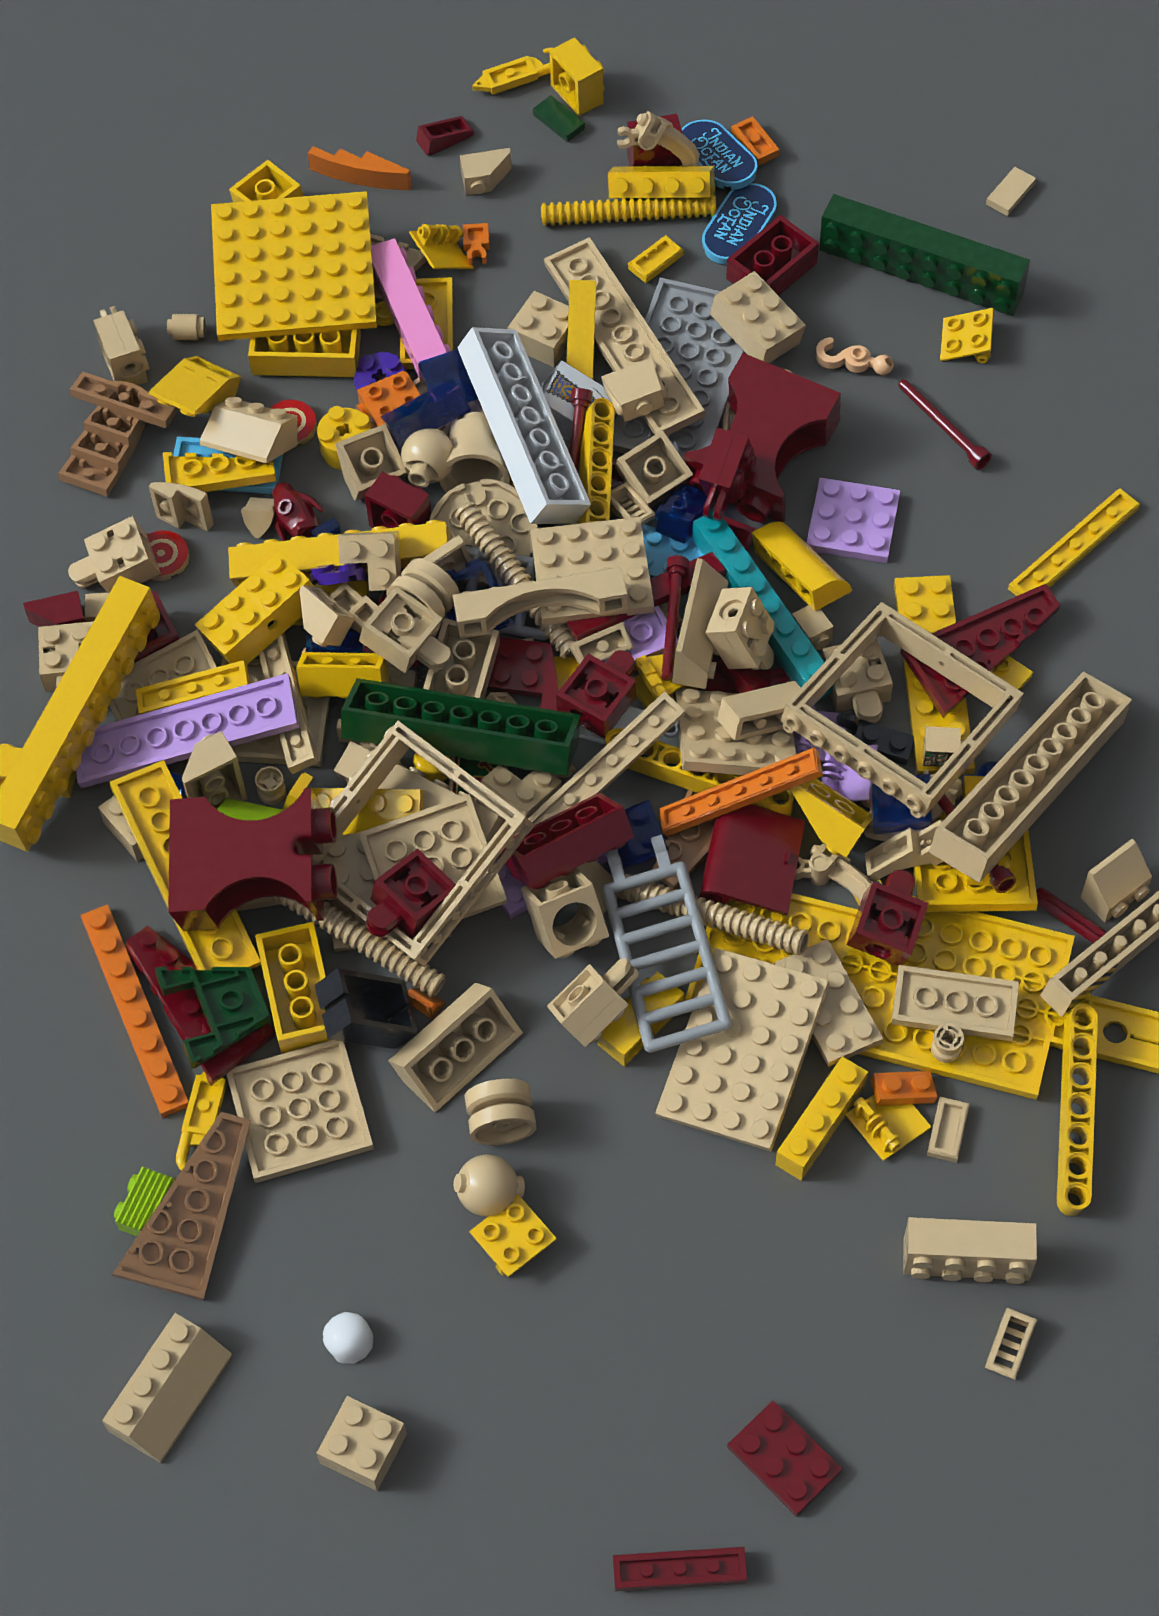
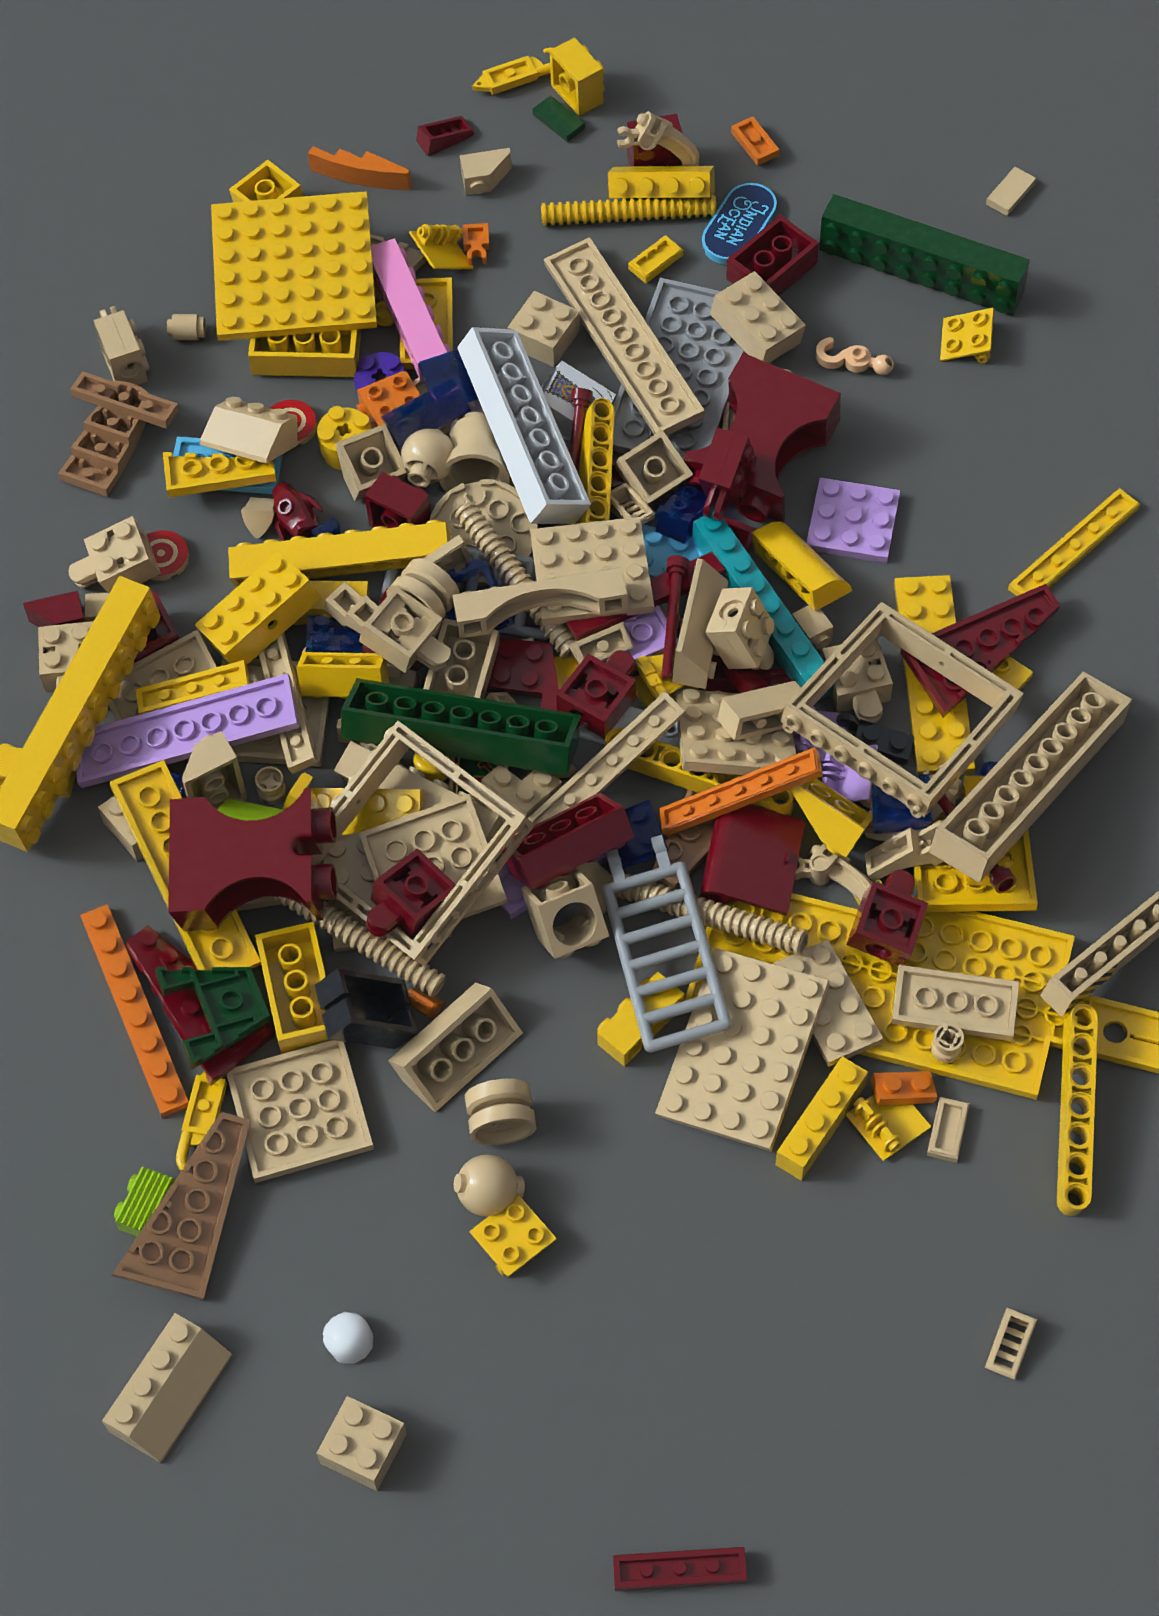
(181, 503): tan slope -> none
(196, 386): yellow slope -> none
(324, 617): tan slope -> none
(329, 575): dark purple plate -> none
(377, 549): tan brick -> none
(581, 326): yellow tile -> none
(593, 1000): tan brick -> none
(635, 389): tan torso -> none
(719, 148): tile -> none
(784, 1458): dark red plate -> none
(940, 744): tan brick -> none
(969, 1250): tan brick -> none
(977, 455): dark red piece -> none
(1069, 916): dark red axle -> none
(1117, 882): tan slope -> none

